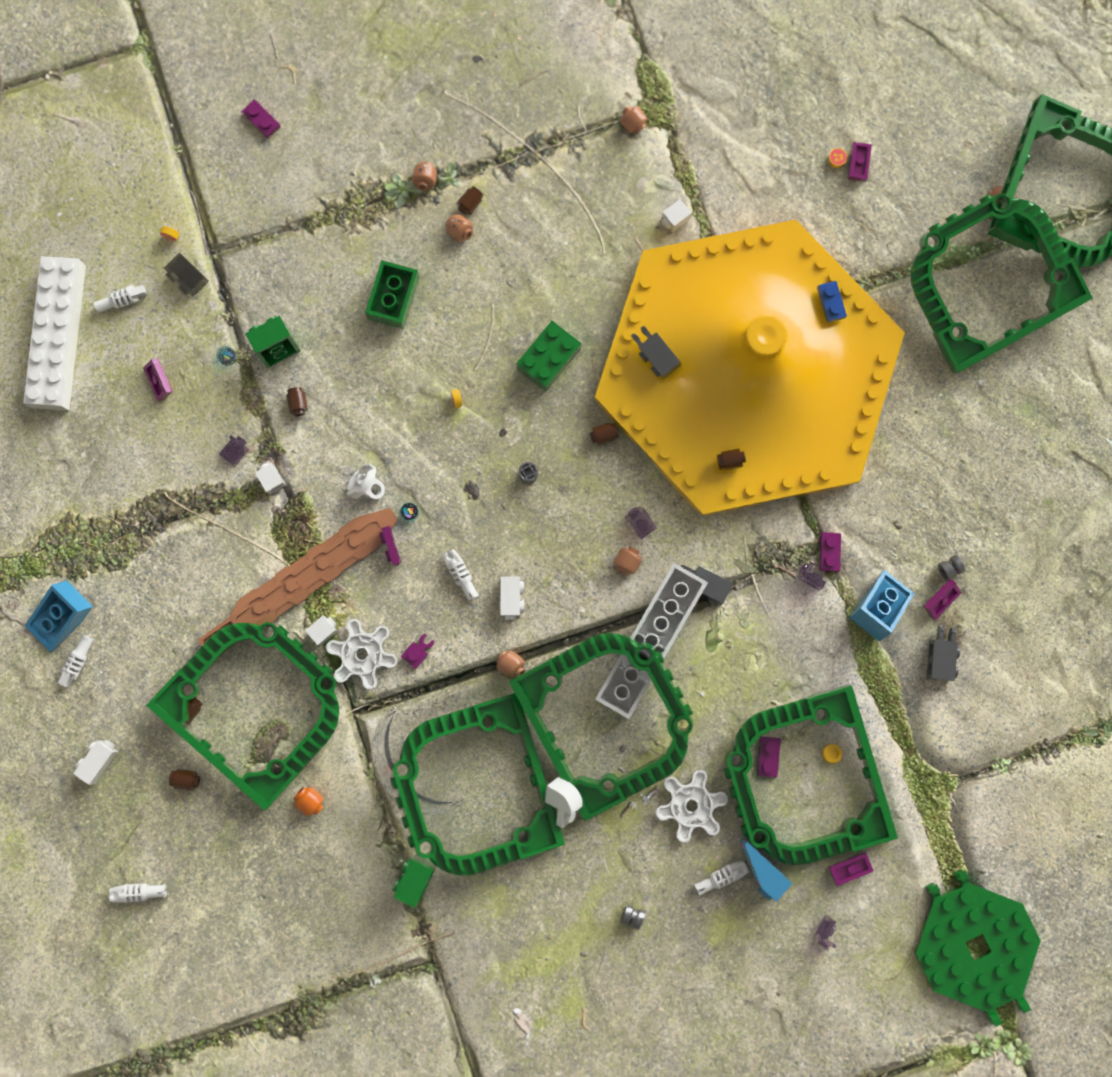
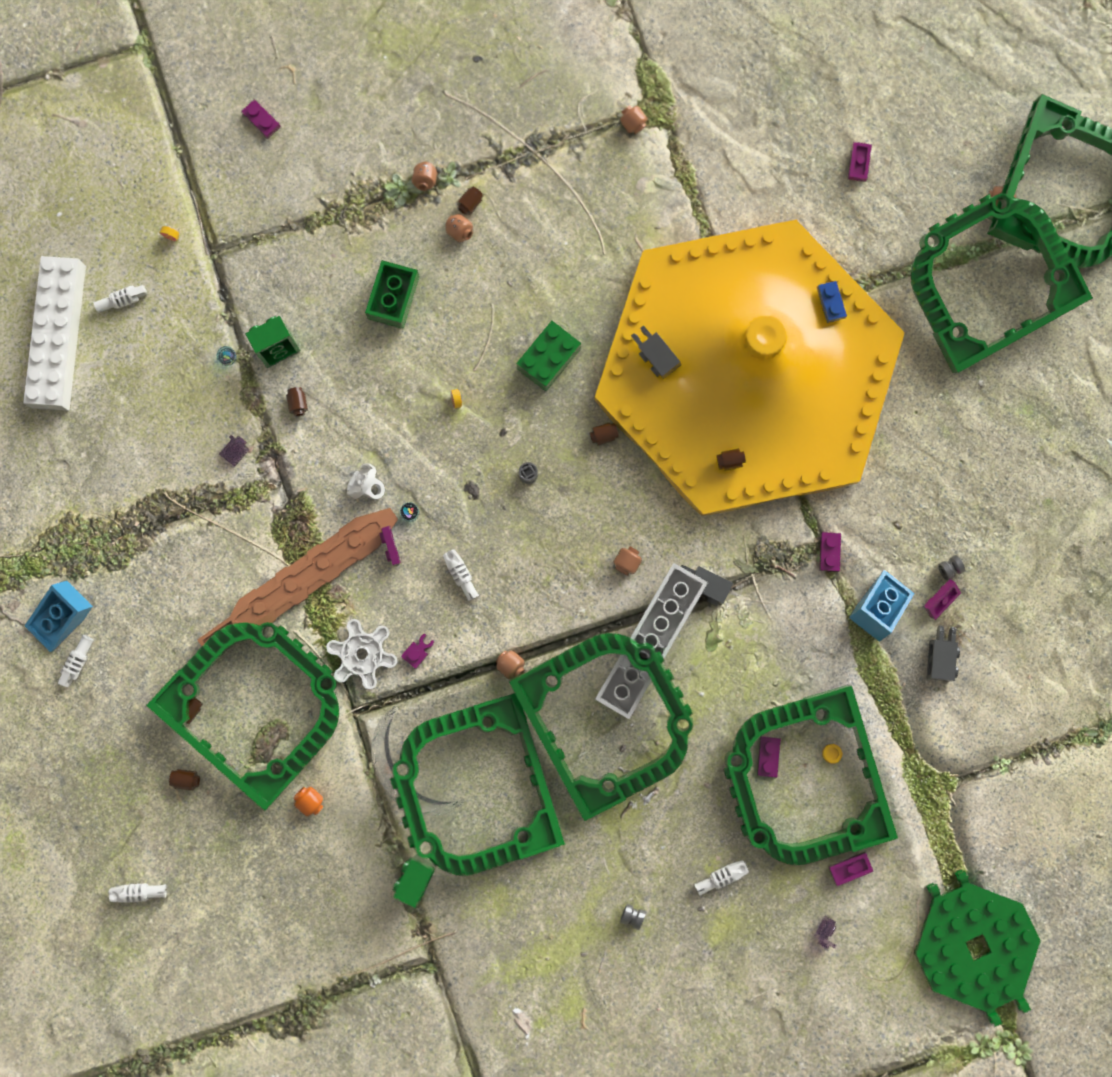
(96, 761): white brick -> none
(157, 379): magenta plate -> none
(188, 277): clear smoke brick -> none
(270, 478): white brick -> none
(322, 630): white brick -> none
(510, 597): white brick -> none
(564, 798): white brick -> none
(640, 522): bracket -> none
(675, 216): white brick -> none
(705, 802): white plate -> none
(766, 876): dark azure slope -> none
(812, 579): clear purple bracket -> none
(837, 158): tile -> none

